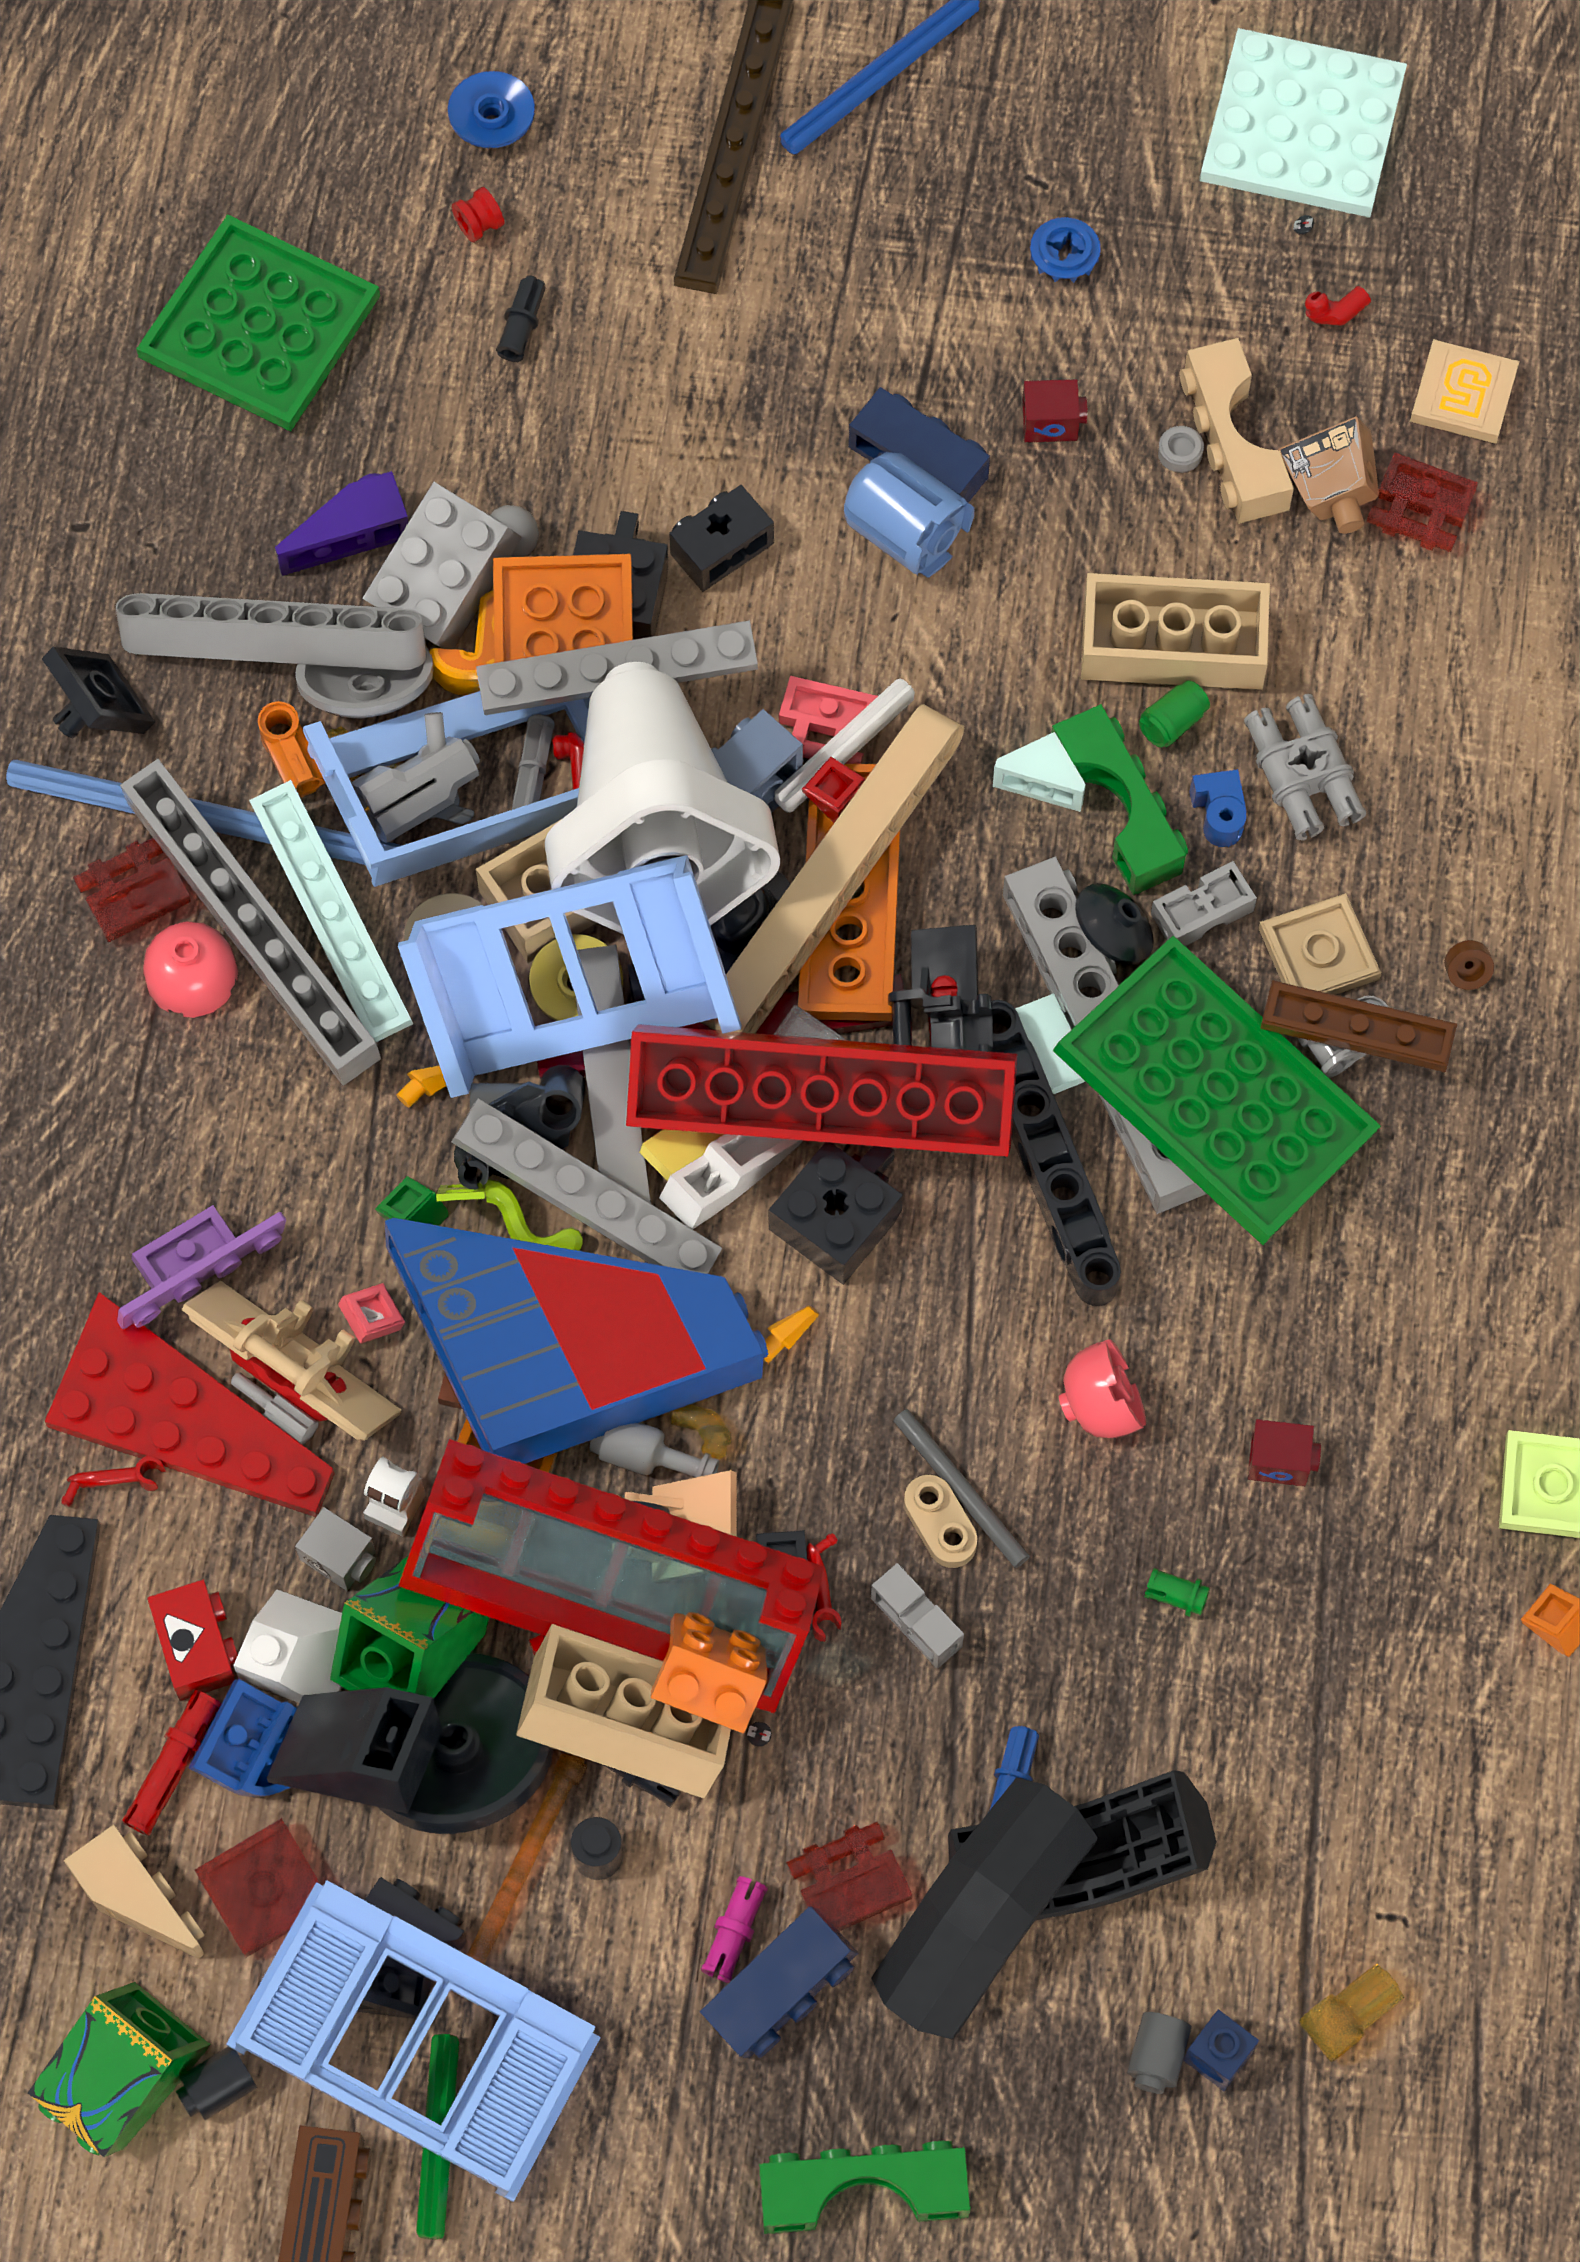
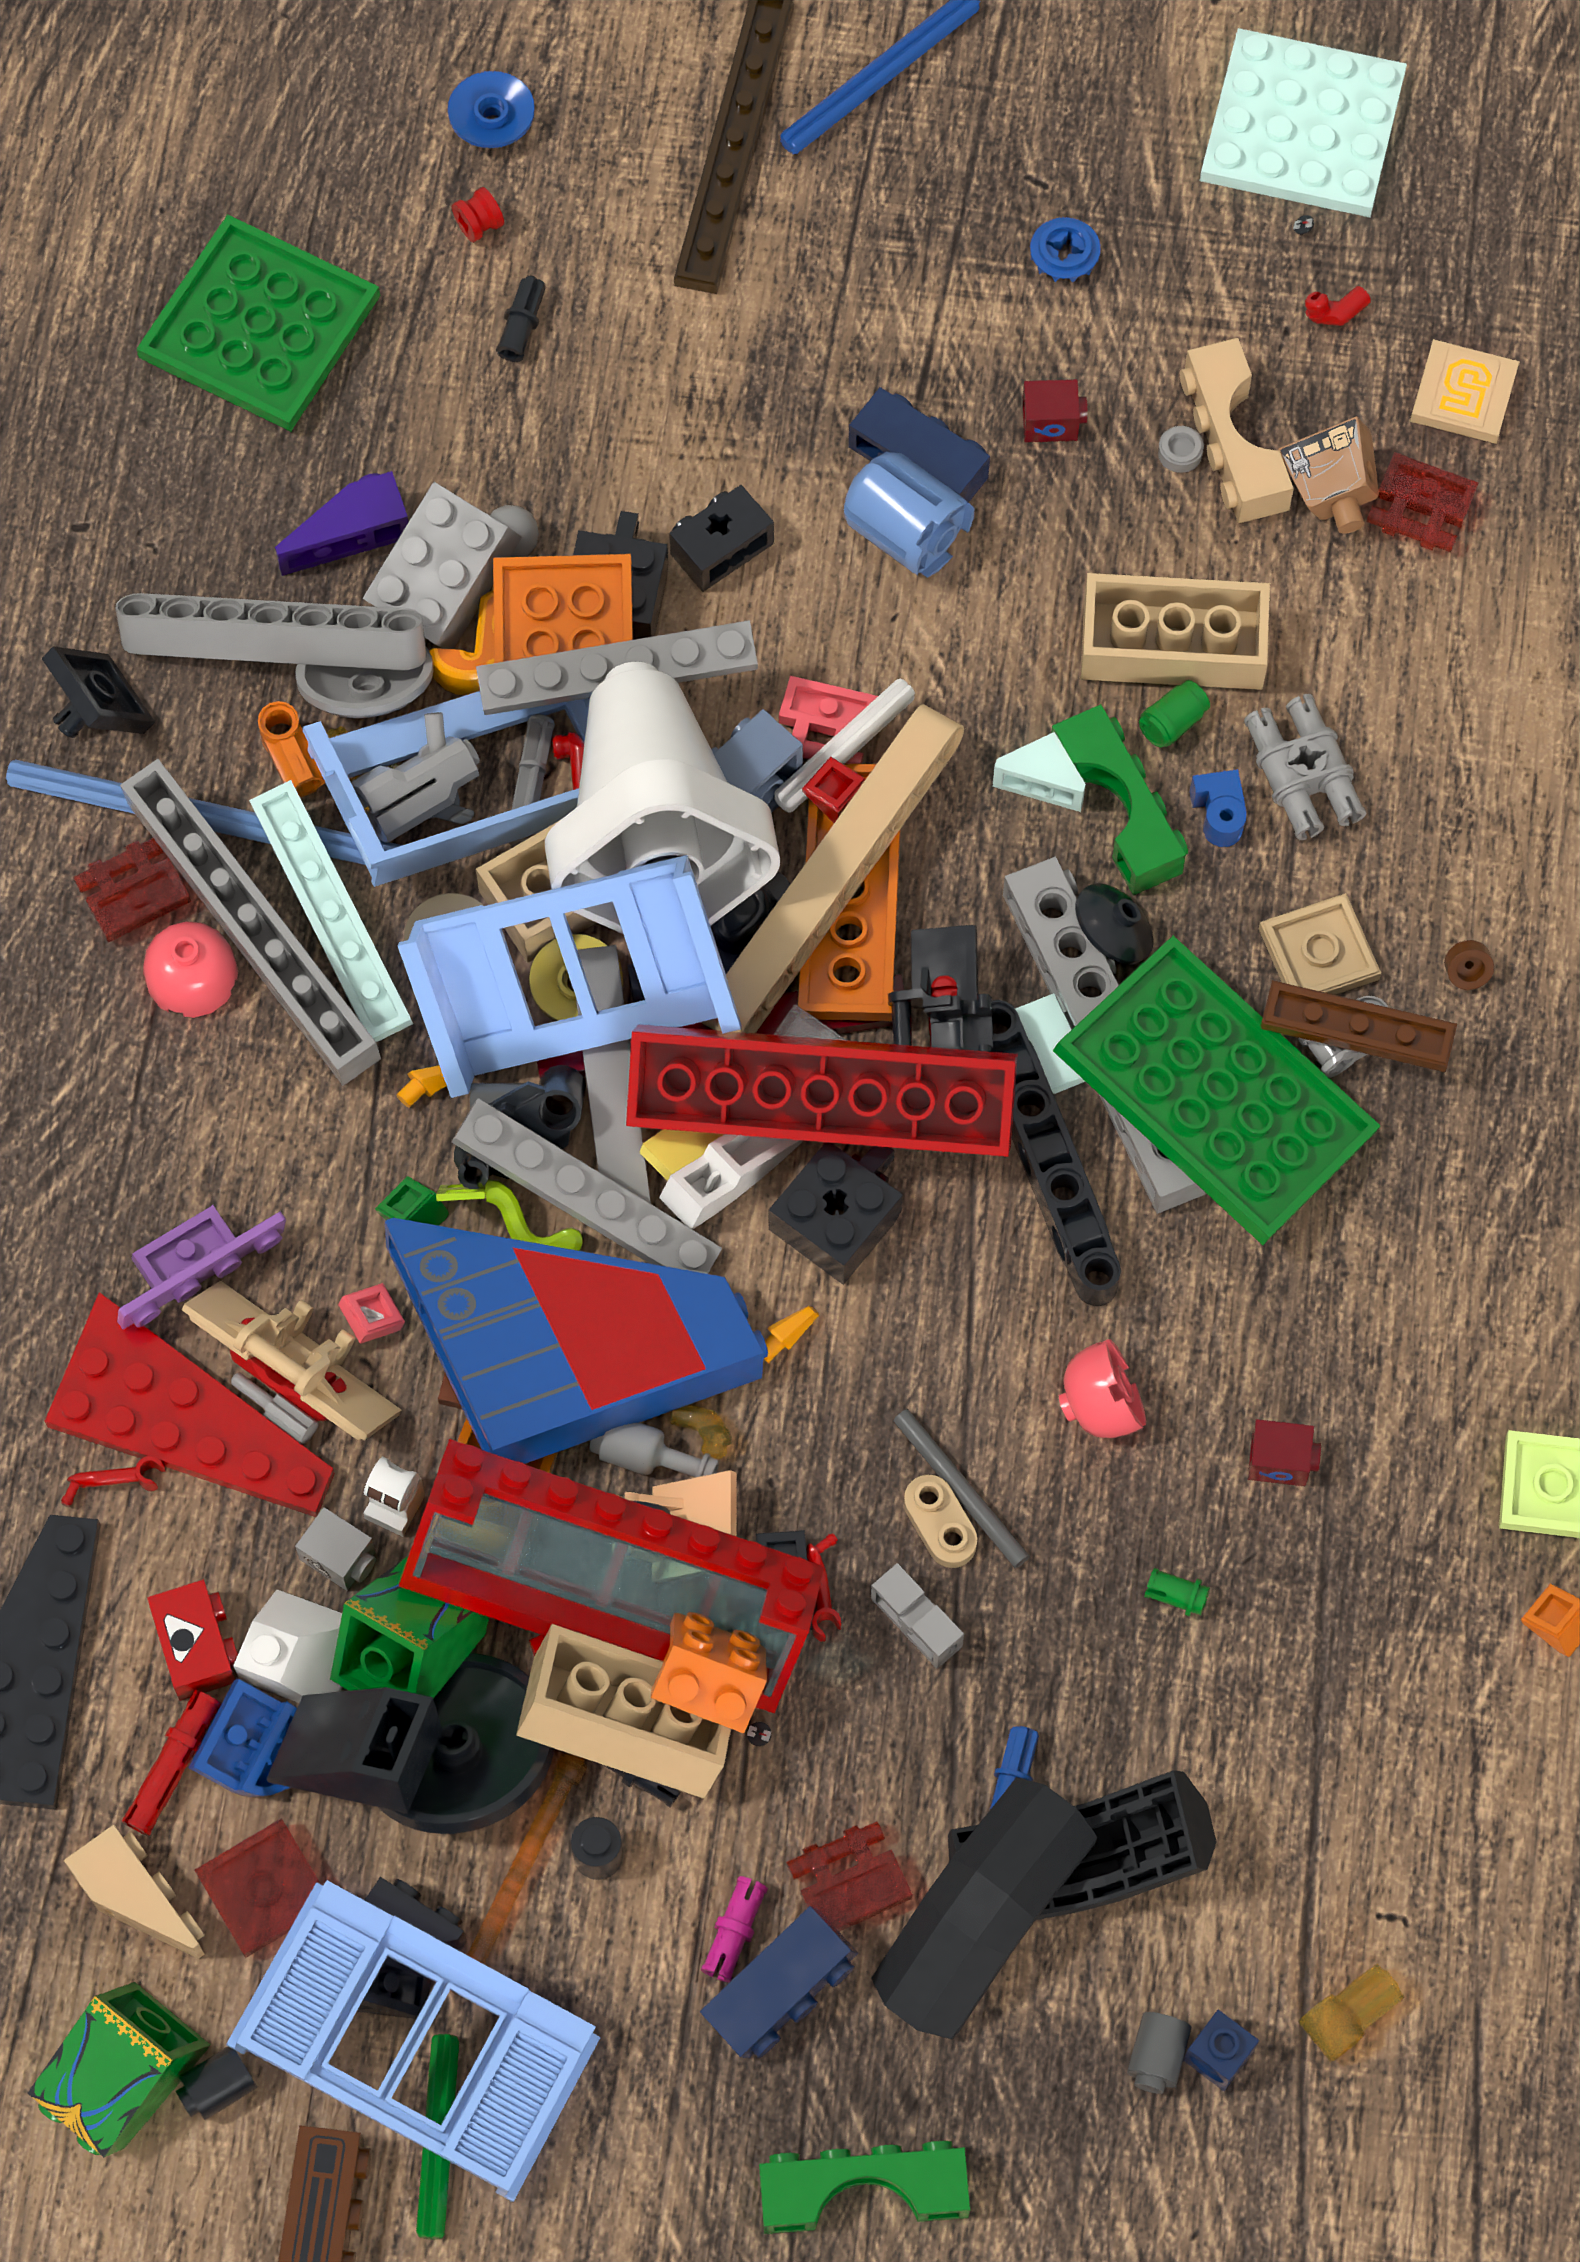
(1211, 904): light grey piece -> none

